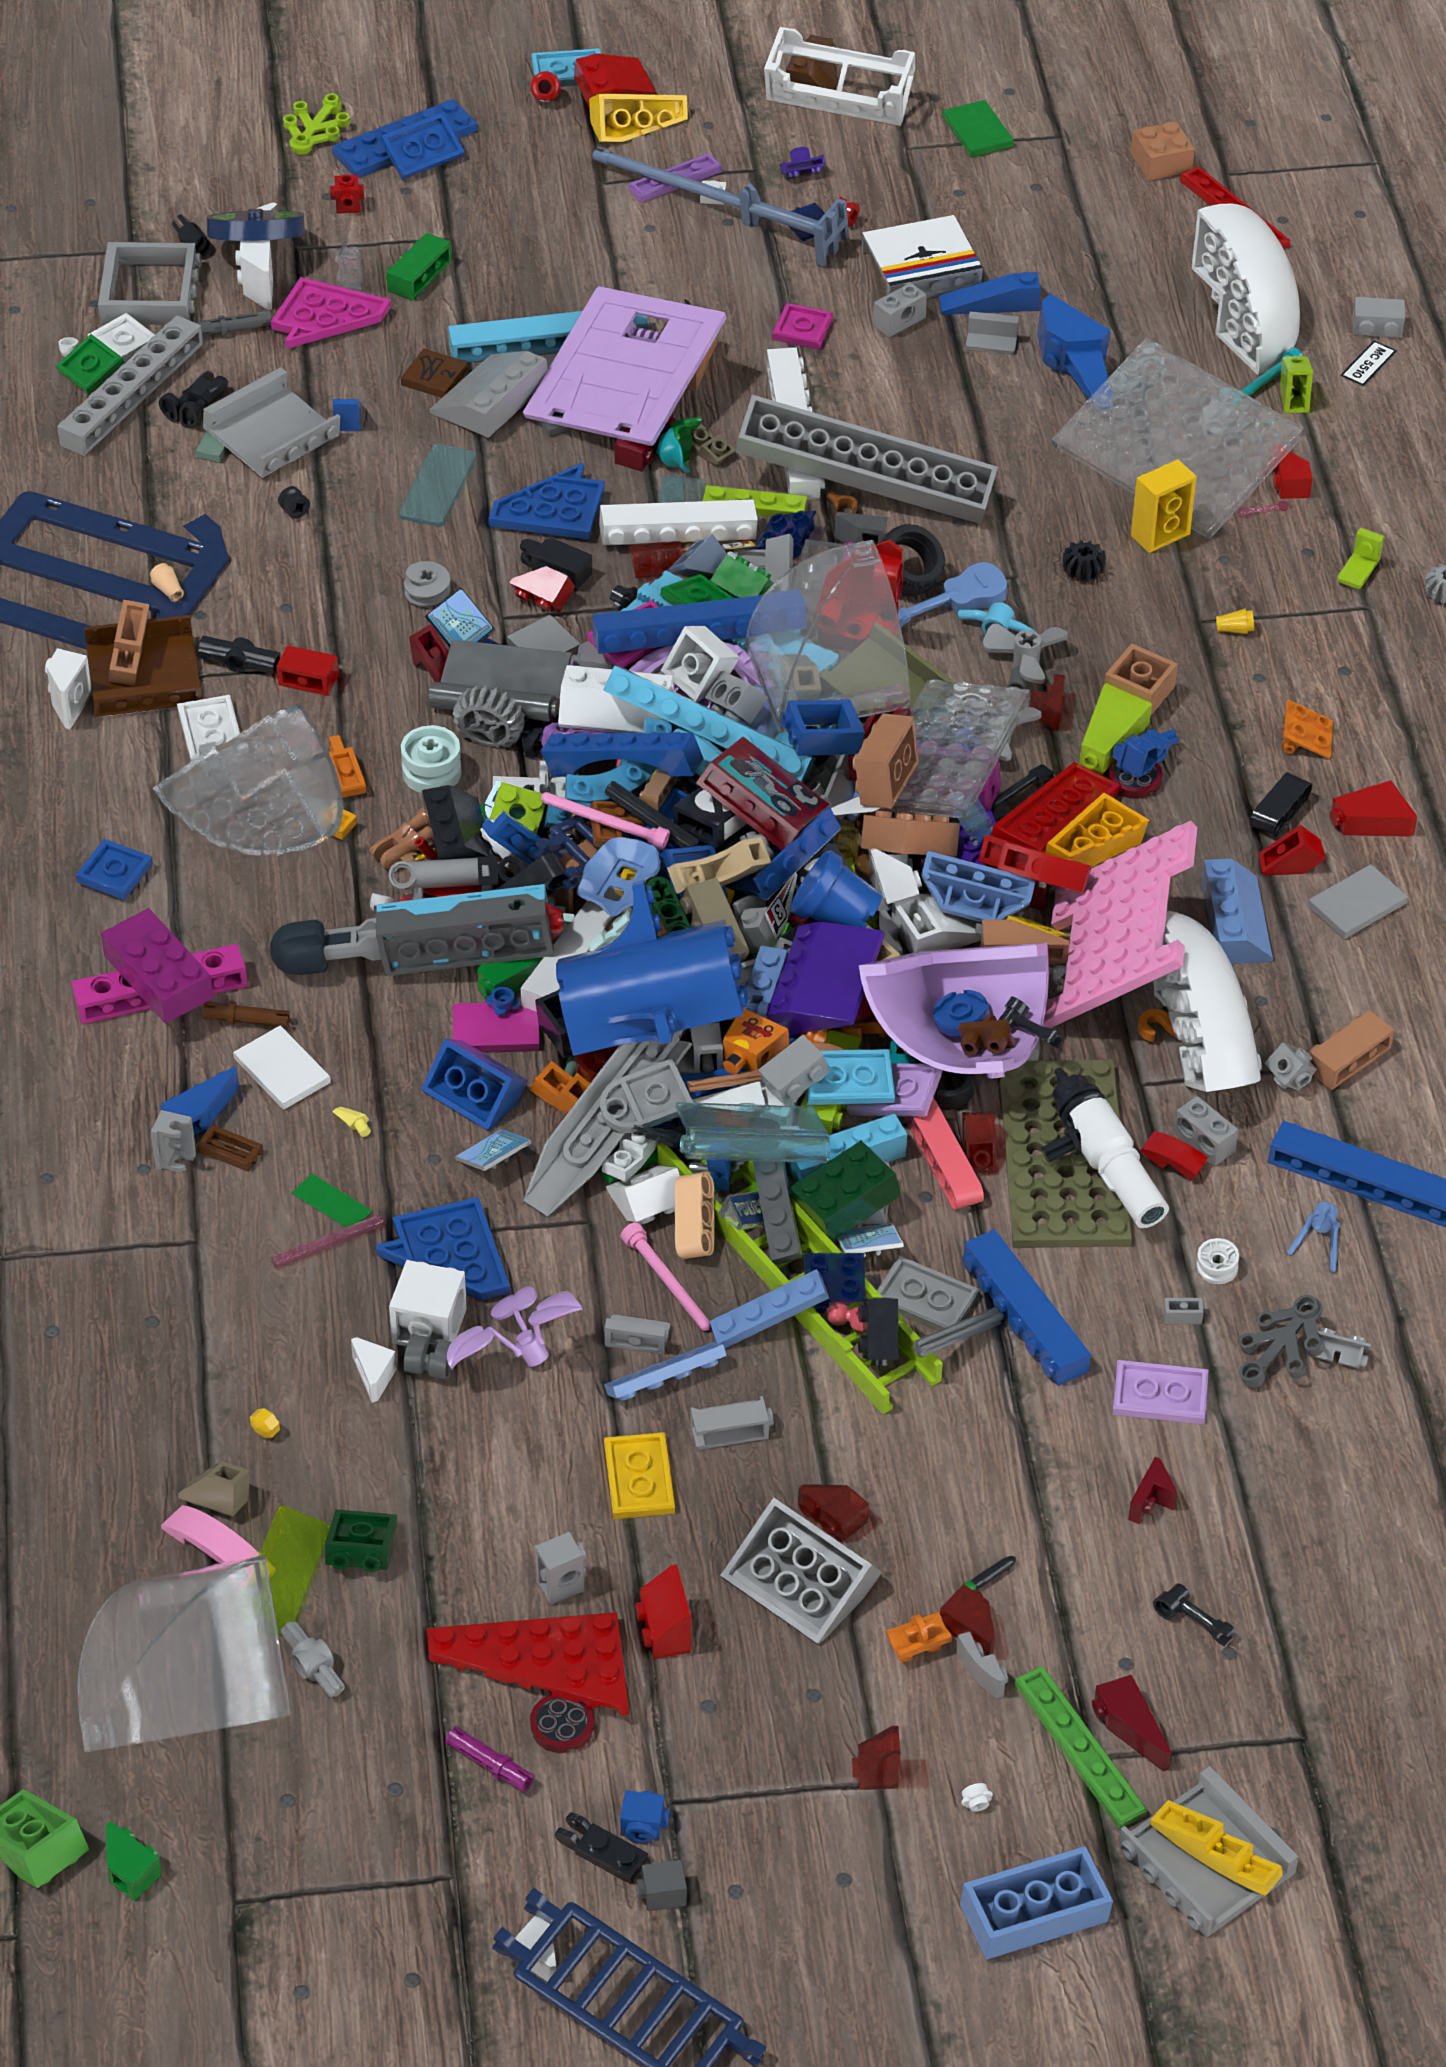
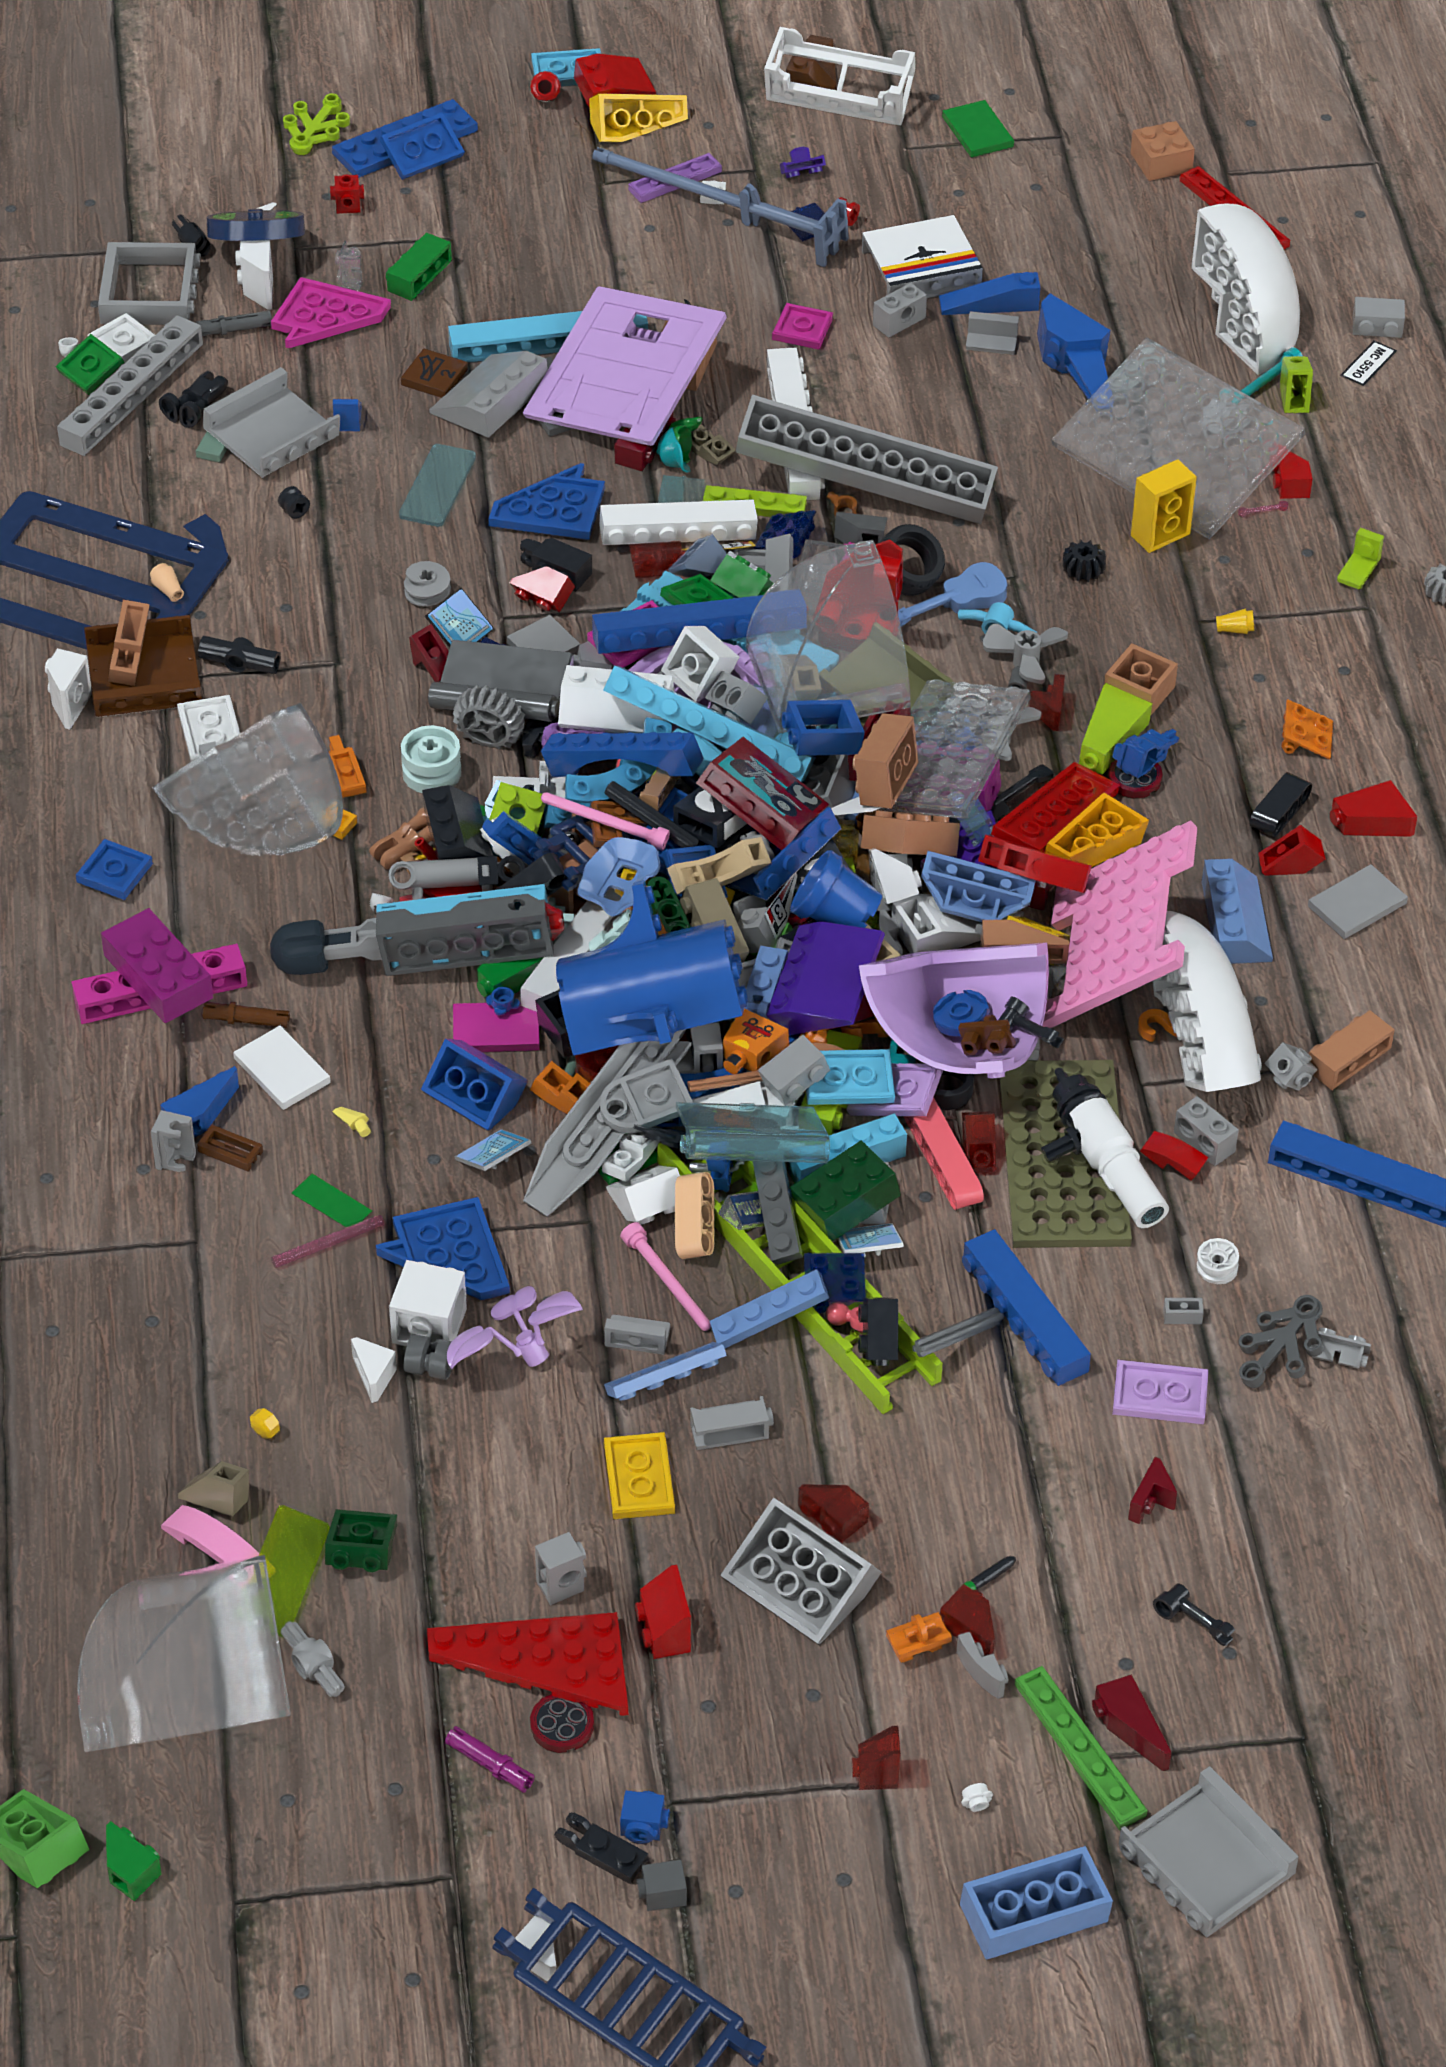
(307, 670): red brick -> none
(622, 596): black piece -> none
(928, 1294): light grey tile -> none
(1209, 1844): yellow slope -> none
(1322, 1220): medium blue plant -> none

